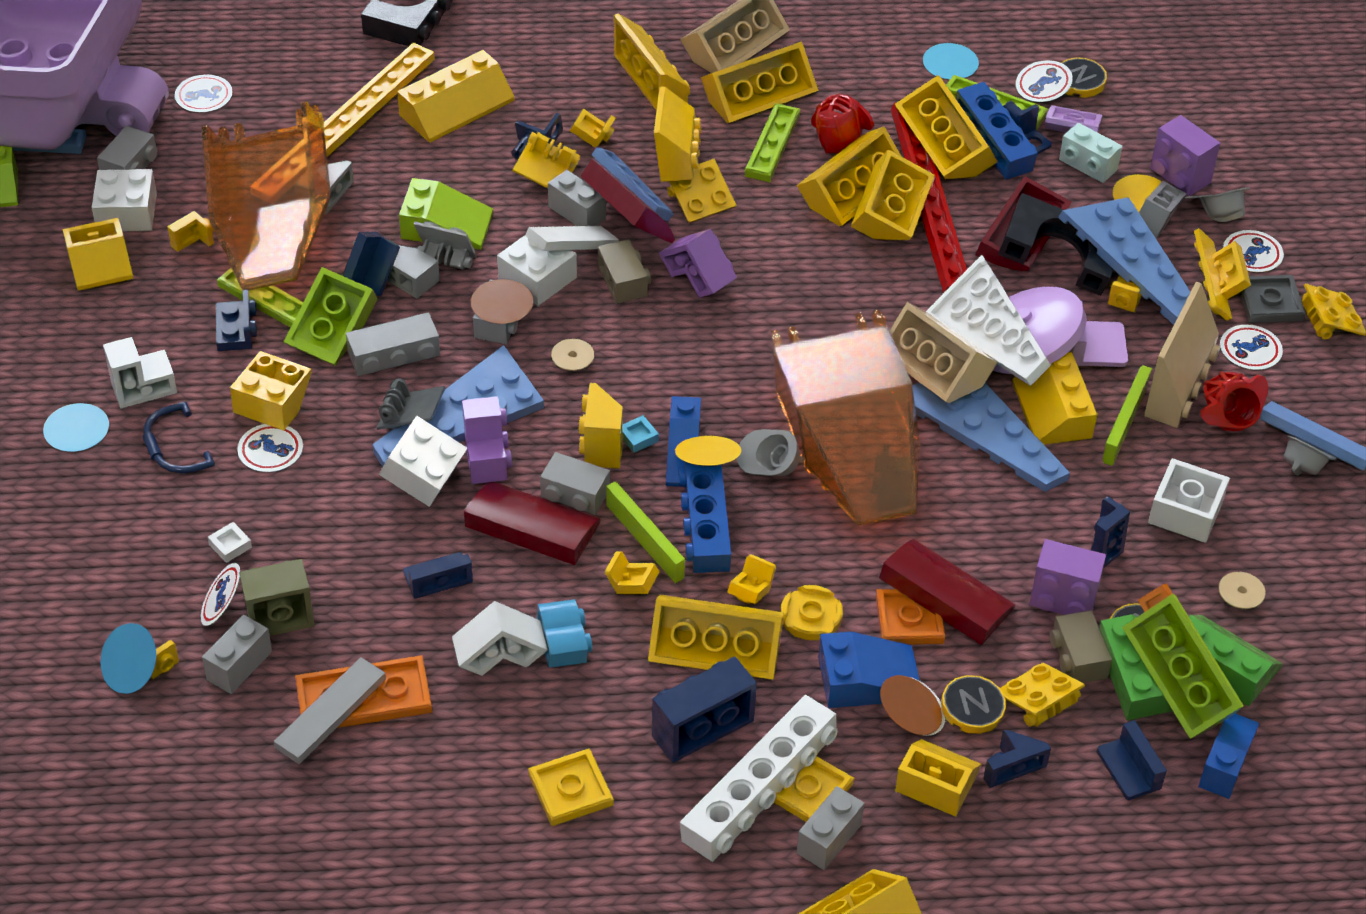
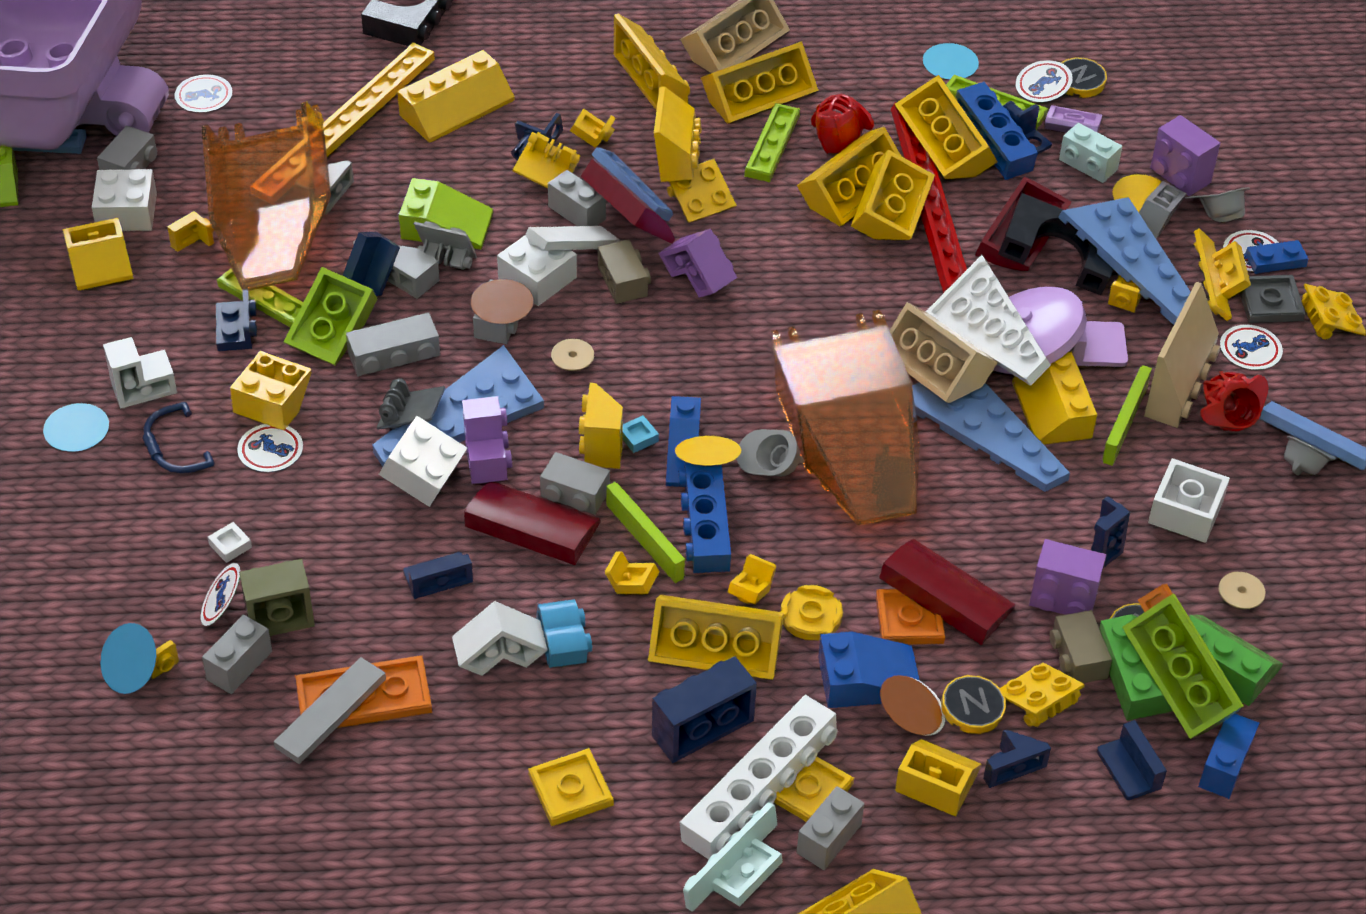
(739, 865): none -> light aqua bracket
(1276, 256): none -> blue plate

